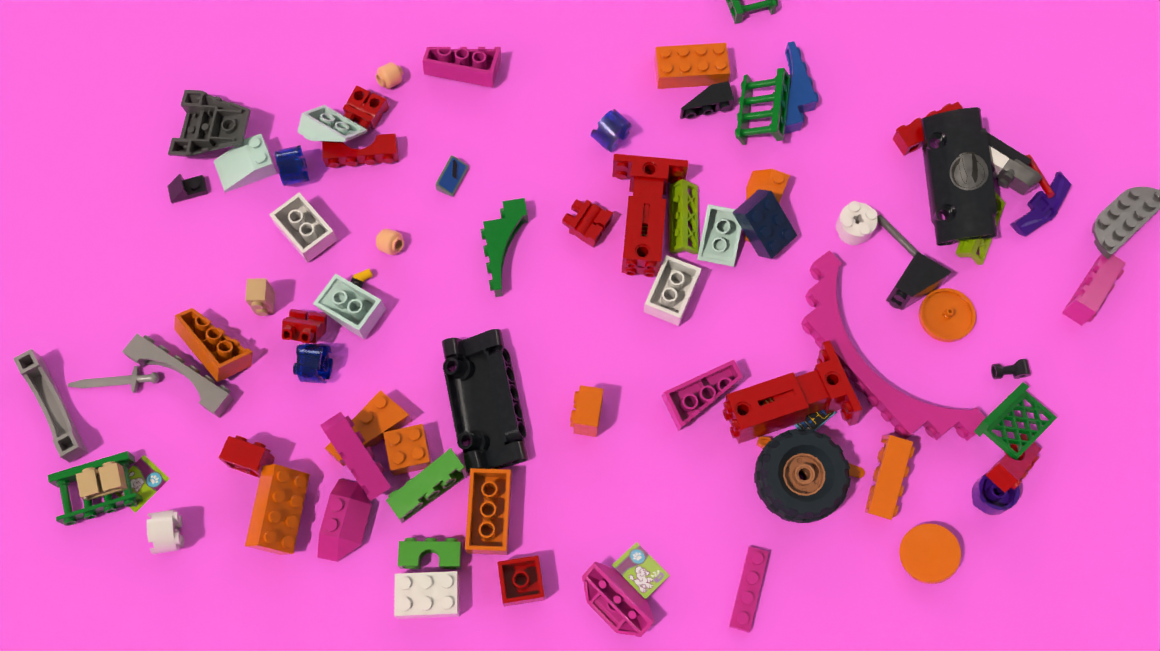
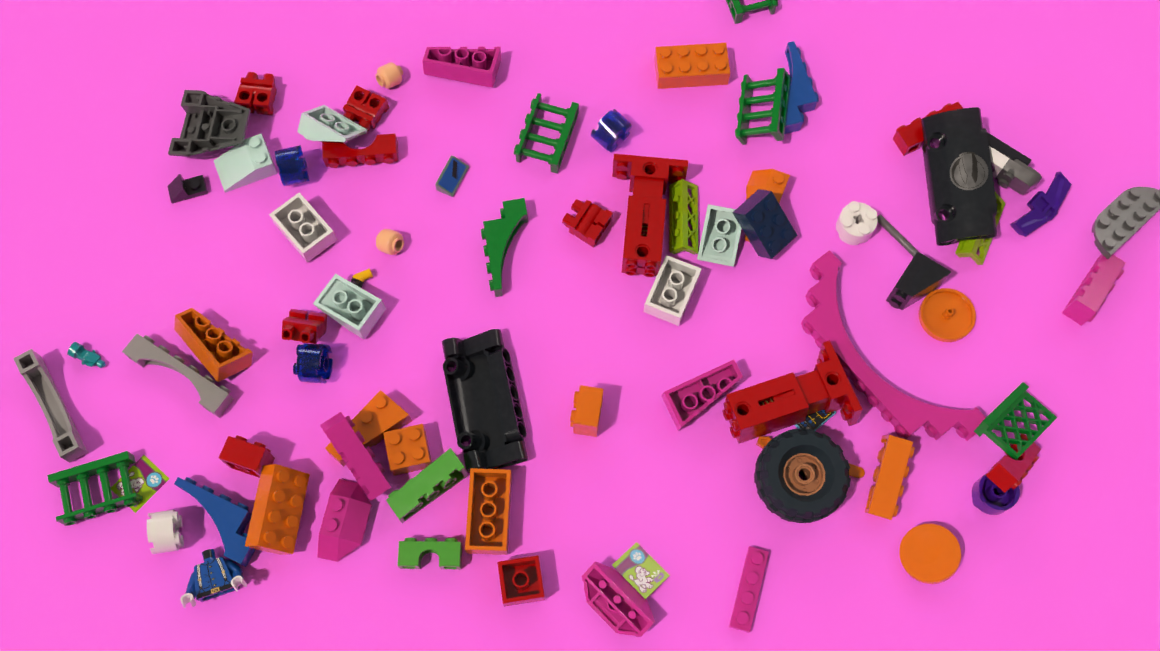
(88, 358): none -> teal piece
(101, 481): tan piece -> none
(133, 379): light grey sword -> none
(212, 579): none -> blue torso
(228, 518): none -> blue arch
(257, 93): none -> red hips
(260, 296): piece -> none
(426, 595): white brick -> none
(559, 145): none -> green fence
(713, 99): black slope -> none
(1018, 370): black leg -> none
(1043, 182): red bar -> none

